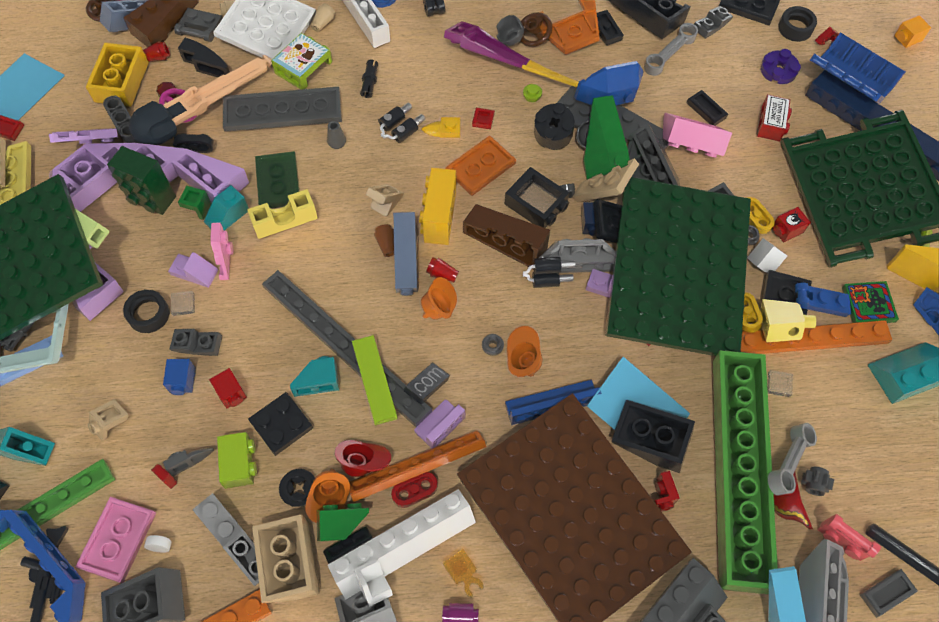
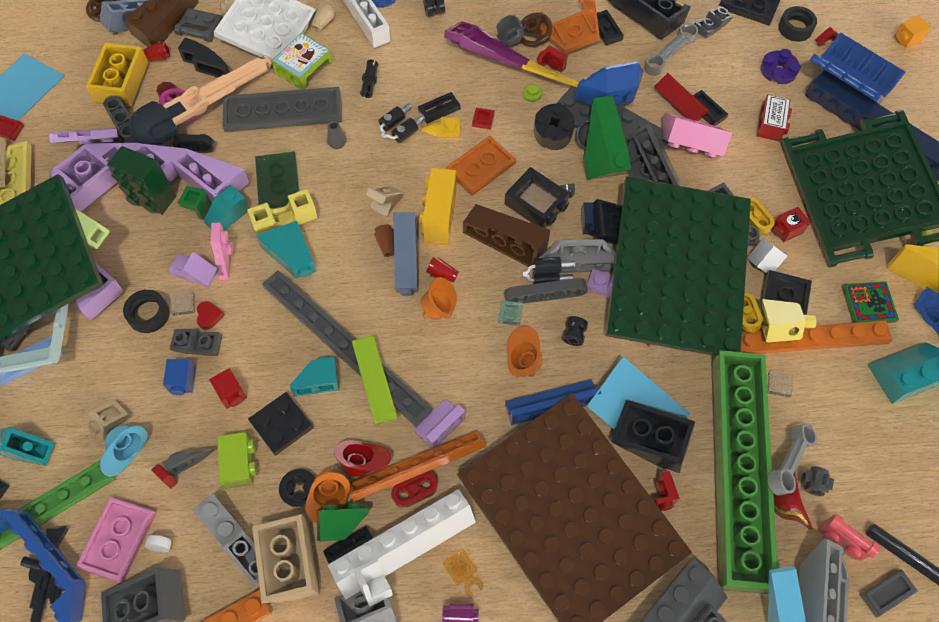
(121, 448): none -> medium azure piece
(208, 315): none -> red tile
(288, 248): none -> teal slope
(426, 383): black tile -> none
(441, 109): none -> black tile
(492, 338): flat silver plate -> none
(510, 313): none -> clear light blue plate
(546, 291): none -> dark grey beam
(553, 58): none -> red bracket
(575, 331): none -> black wheel
(607, 185): tan wing -> none
(680, 98): none -> red tile
(822, 300): blue plate -> none

